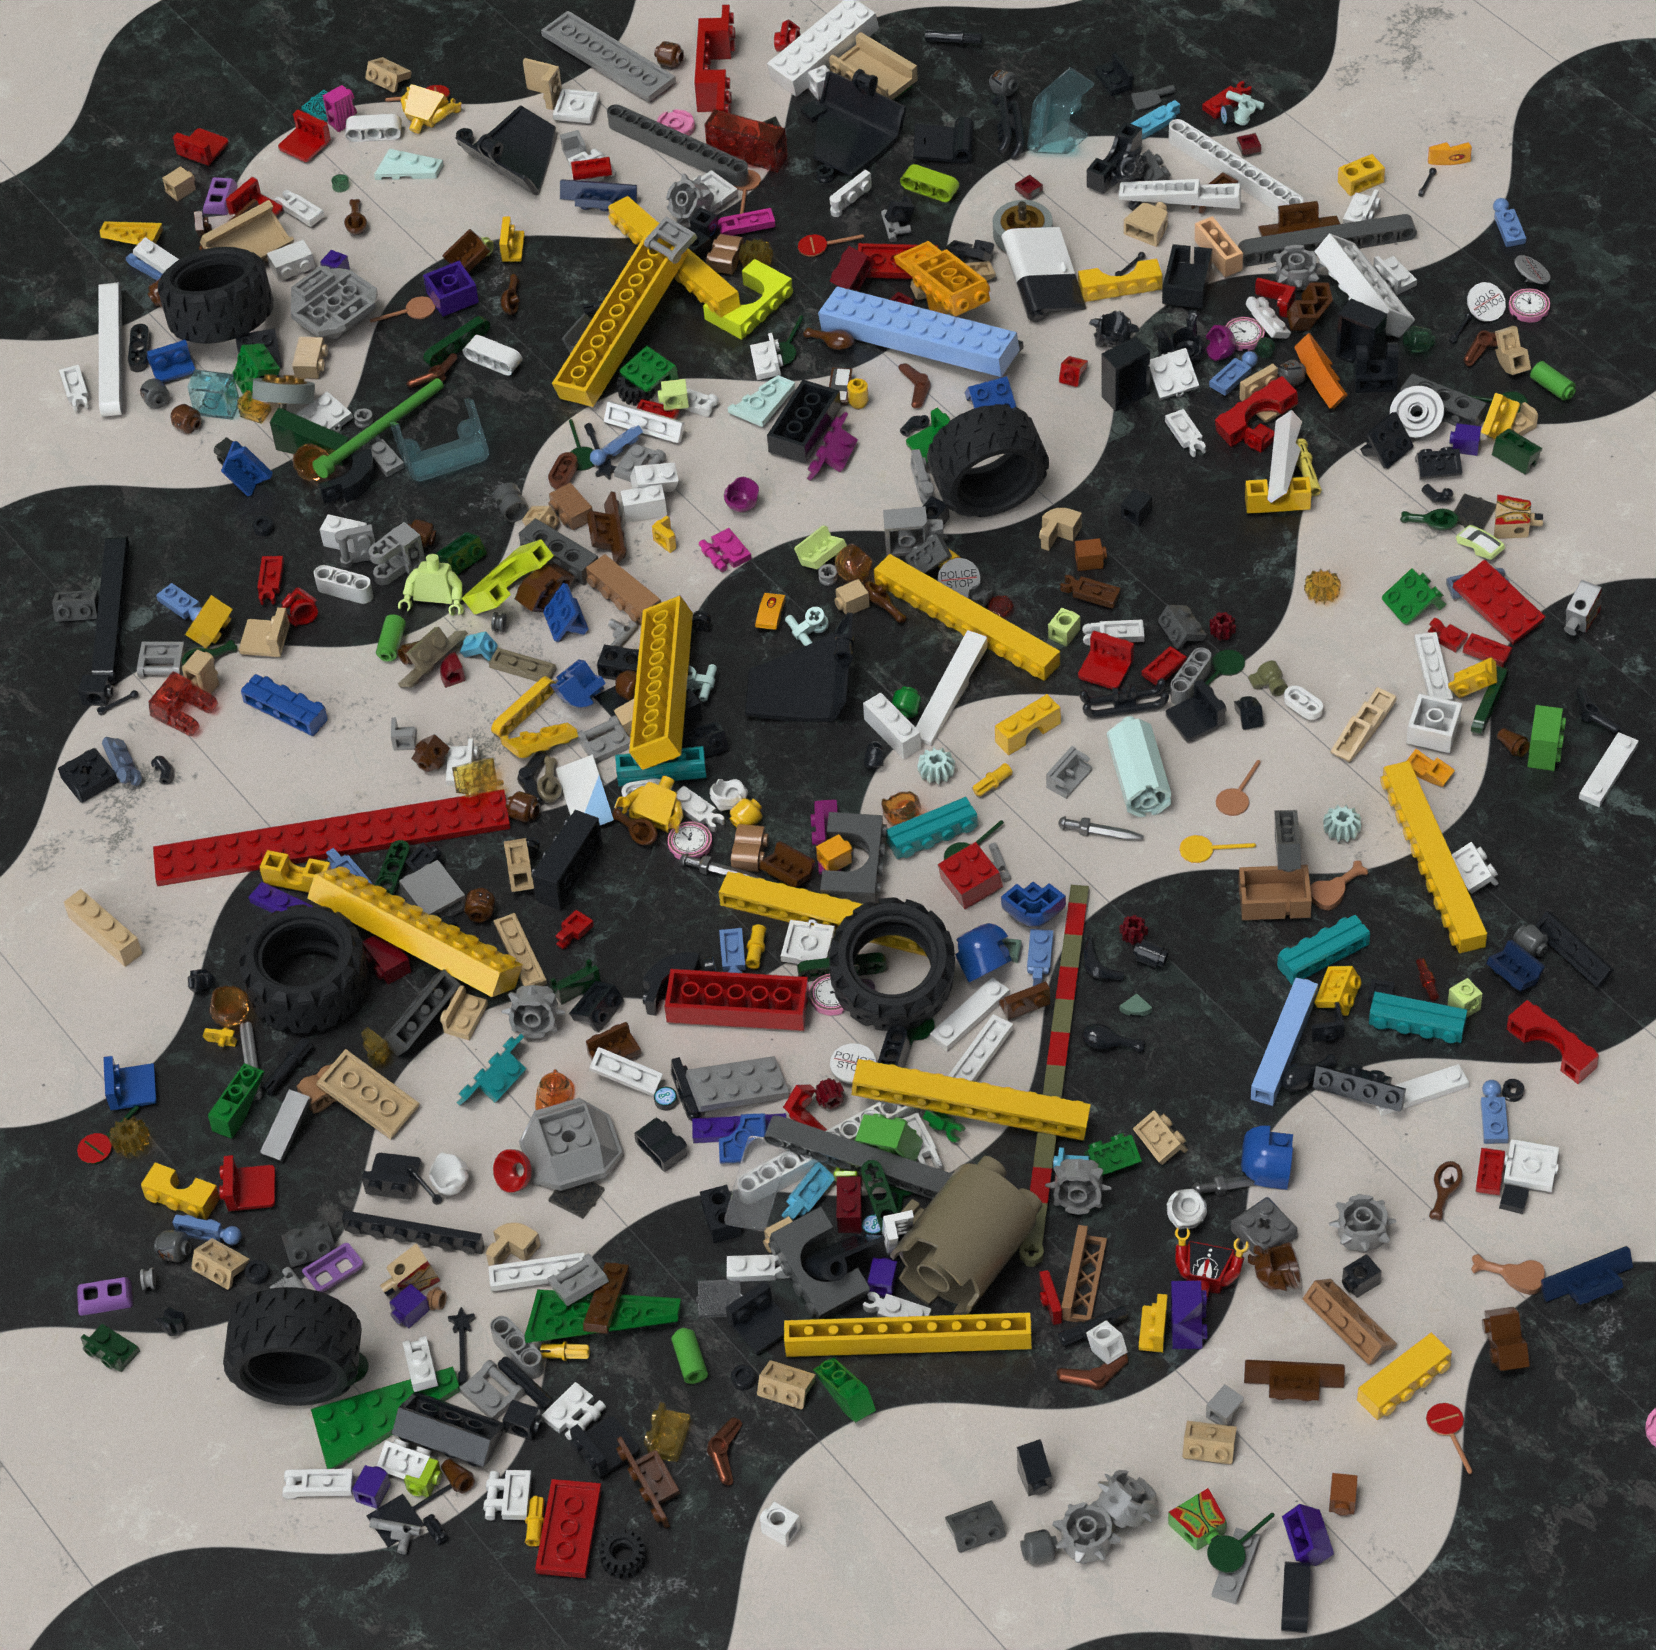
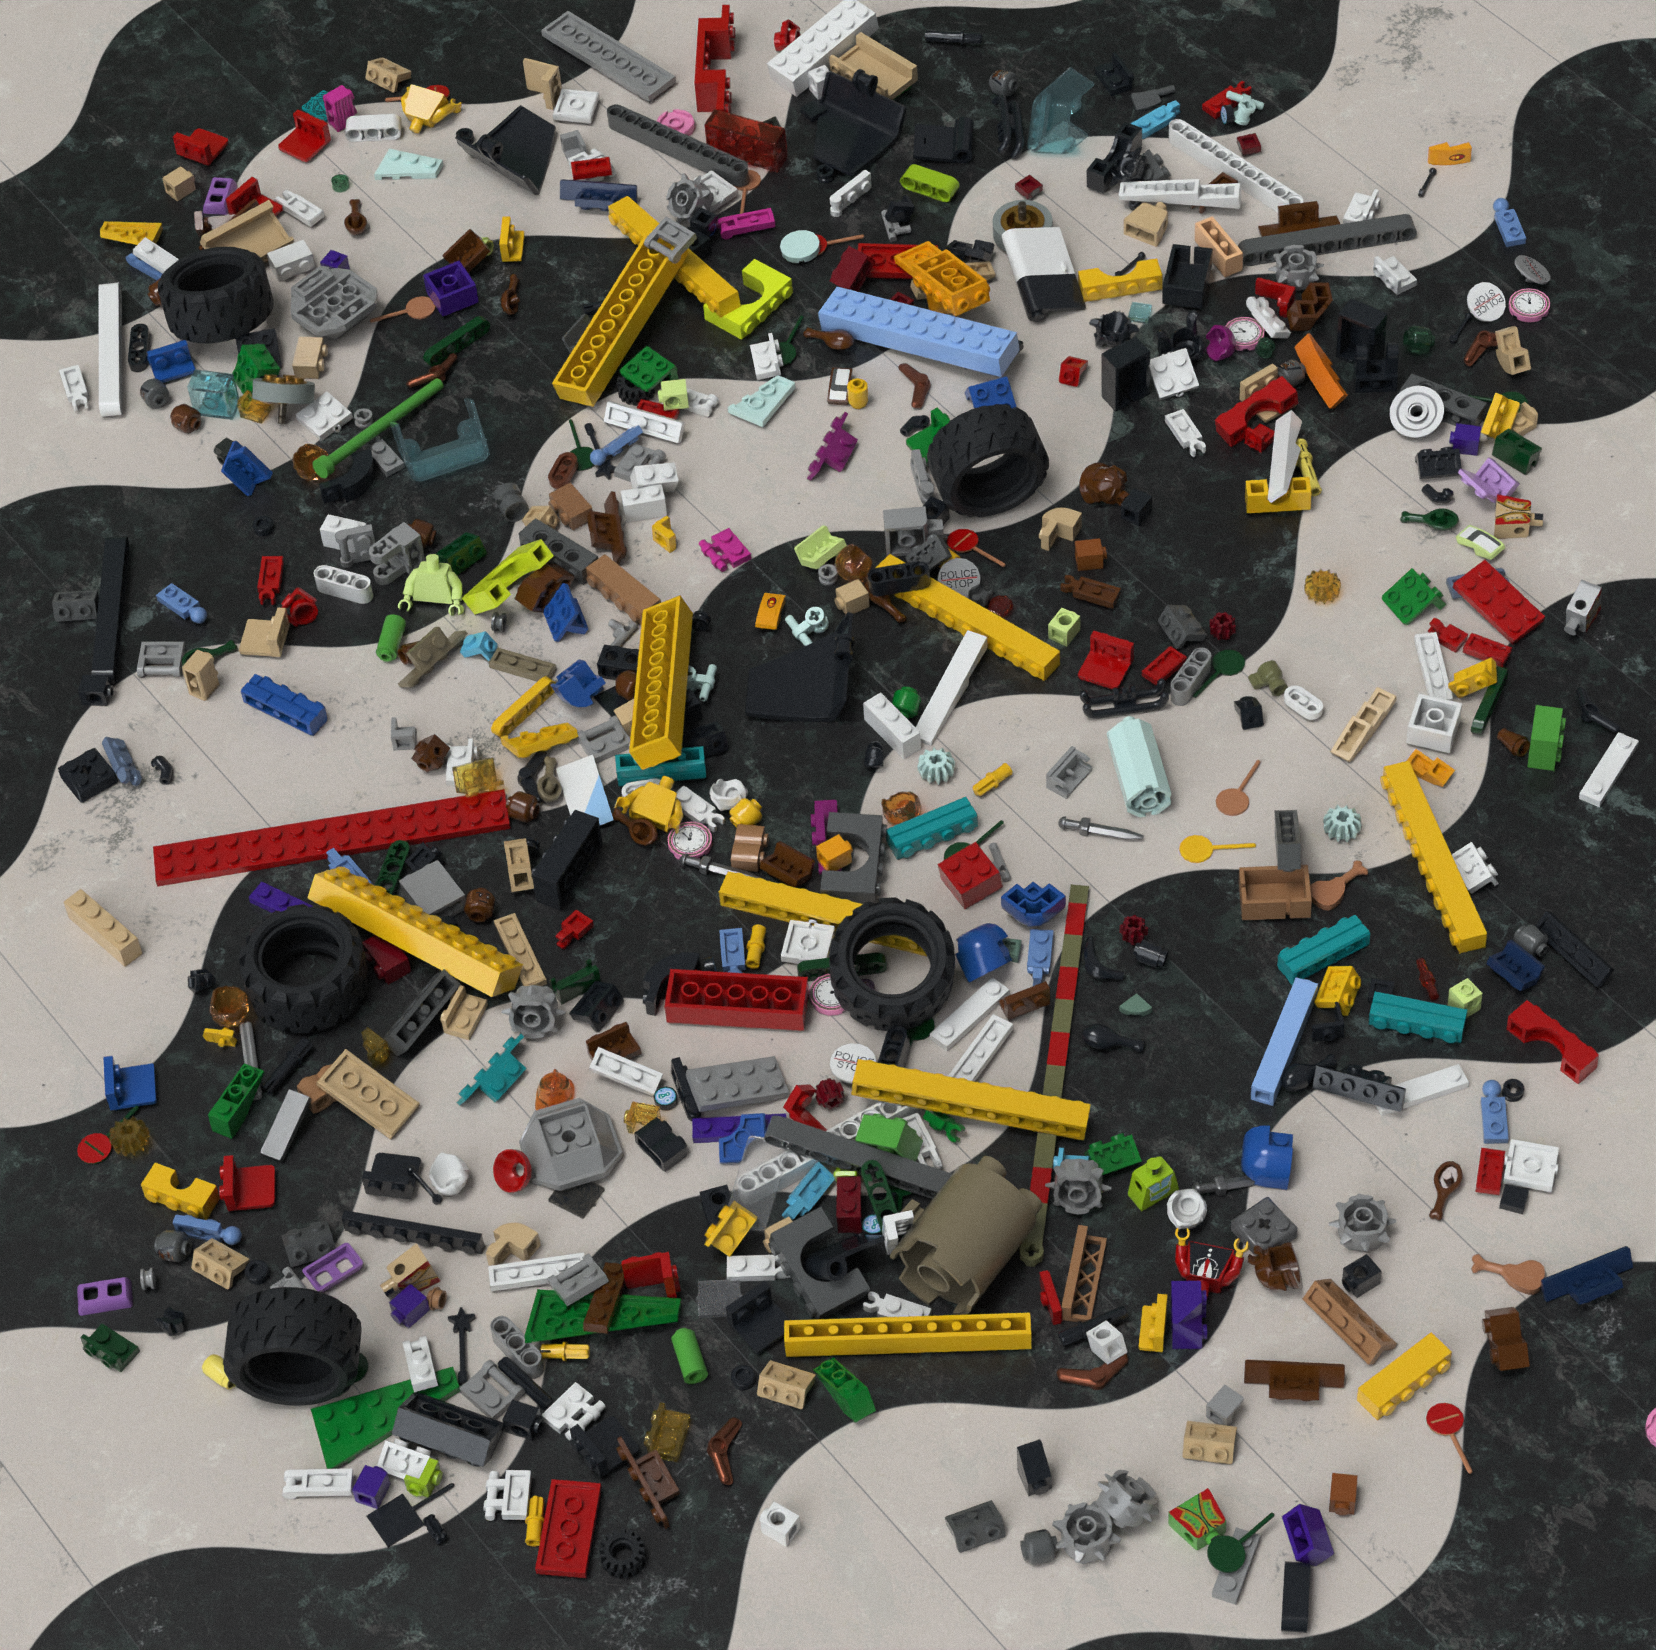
(102, 710): black hinge -> none
(172, 696): clear red brick -> none
(209, 621): yellow brick -> none
(214, 1369): none -> light yellow piece
(281, 872): yellow arch -> none
(294, 431): dark green slope -> none
(397, 1532): light grey hose -> none
(451, 670): dark red brick -> none
(458, 1476): reddish brown cone -> none
(492, 355): white beam -> none
(641, 1114): none -> clear yellow bracket
(651, 1271): none -> red bracket
(669, 54): reddish brown head -> none
(725, 253): medium nougat brick -> none
(731, 1228): none -> yellow bracket
(741, 494): magenta hair -> none
(755, 250): clear yellow gear -> none
(800, 246): none -> light aqua tile
(804, 421): black brick -> none
(883, 1276): dark purple brick -> none
(898, 578): none -> black beam
(966, 540): none -> red piece
(1013, 731): yellow arch -> none
(1103, 484): none -> reddish brown helmet
(1125, 629): white hinge -> none
(1140, 312): none -> clear light blue tile
(1152, 1183): none -> lime torso
(1159, 1137): tan bracket -> none
(1198, 714): black bracket -> none
(1233, 373): medium blue plate -> none
(1361, 174): yellow brick -> none
(1363, 282): white brick -> none
(1388, 441): black bracket -> none
(1474, 511): clear smoke piece -> none
(1490, 480): none -> lavender bracket
(1553, 380): bright green brick -> none

